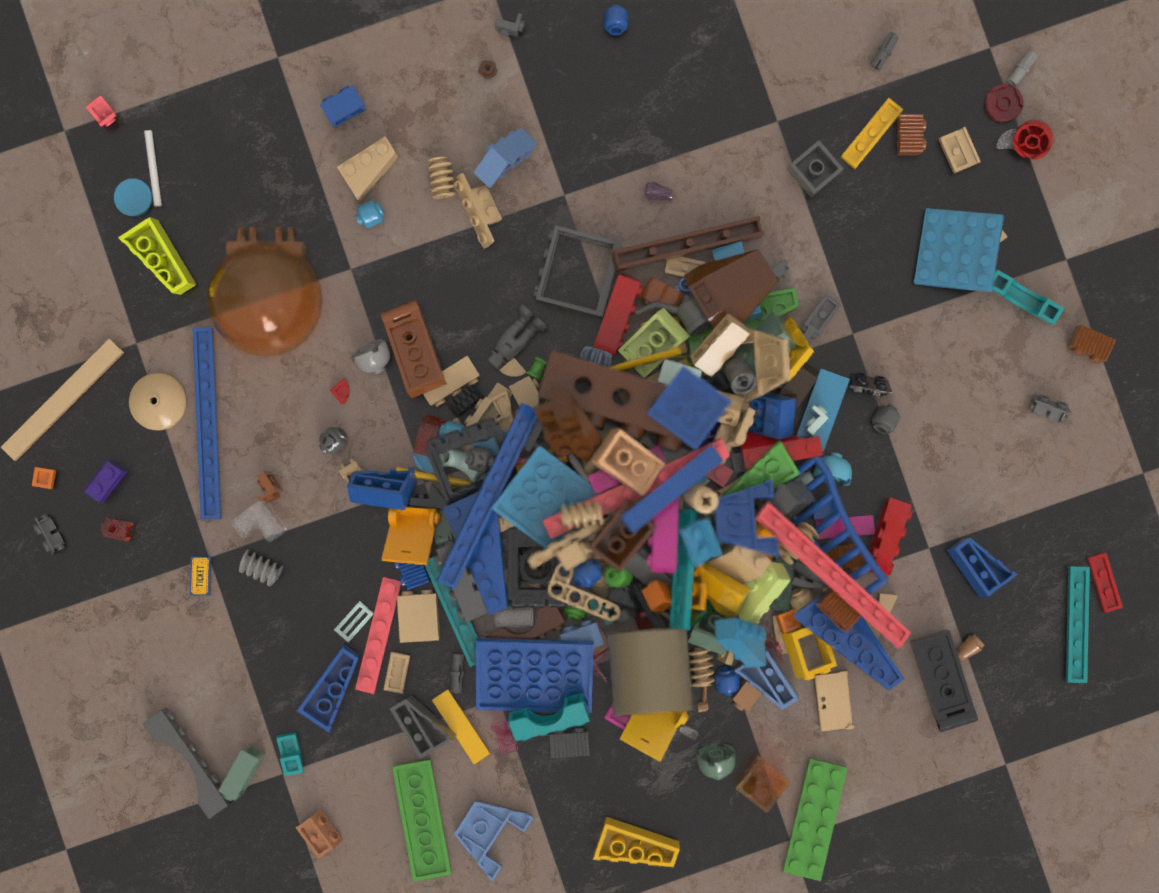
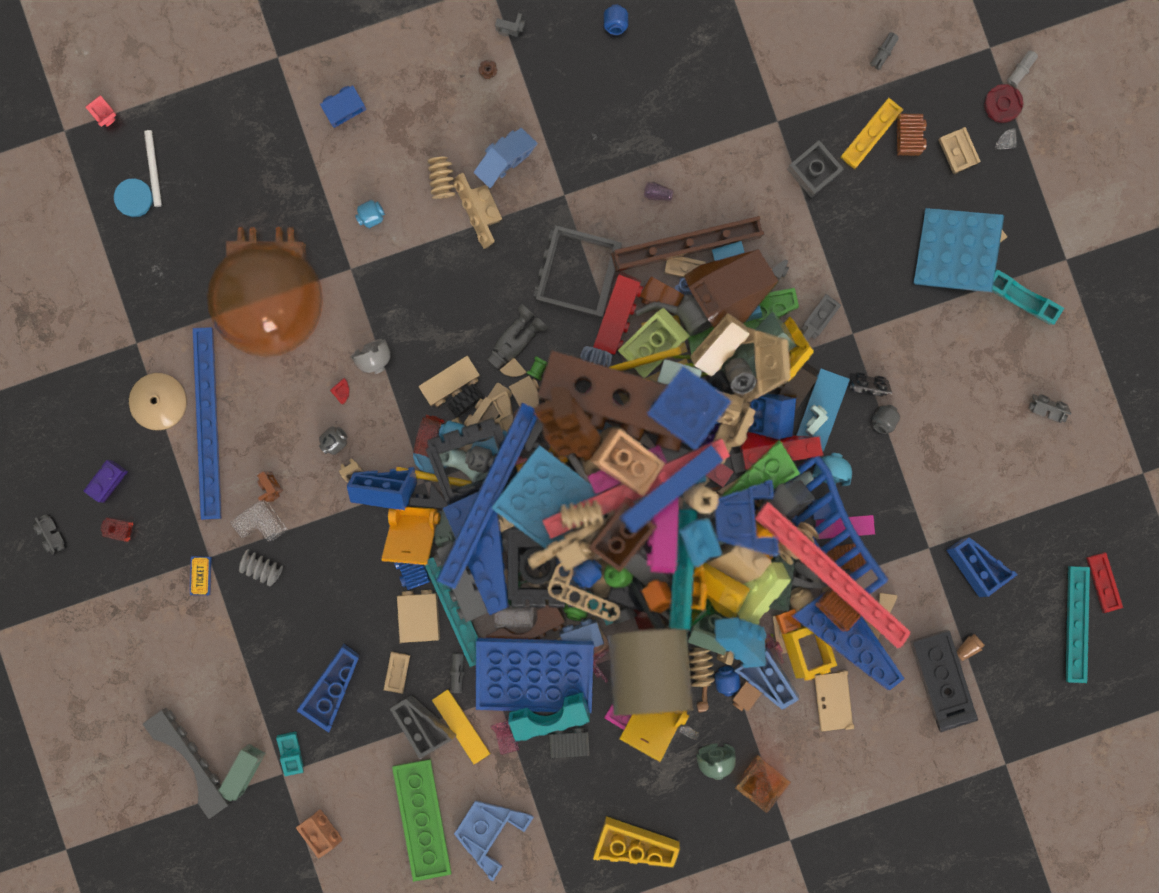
(43, 478): orange plate -> none
(62, 399): tan tile -> none
(158, 254): neon yellow wedge -> none
(364, 609): light aqua tile -> none
(367, 167): tan wedge -> none
(378, 635): coral plate -> none
(416, 357): dark orange hinge -> none
(814, 819): bright green plate -> none
(888, 533): red wedge -> none
(1033, 139): red cylinder -> none
(1091, 343): dark orange brick -> none

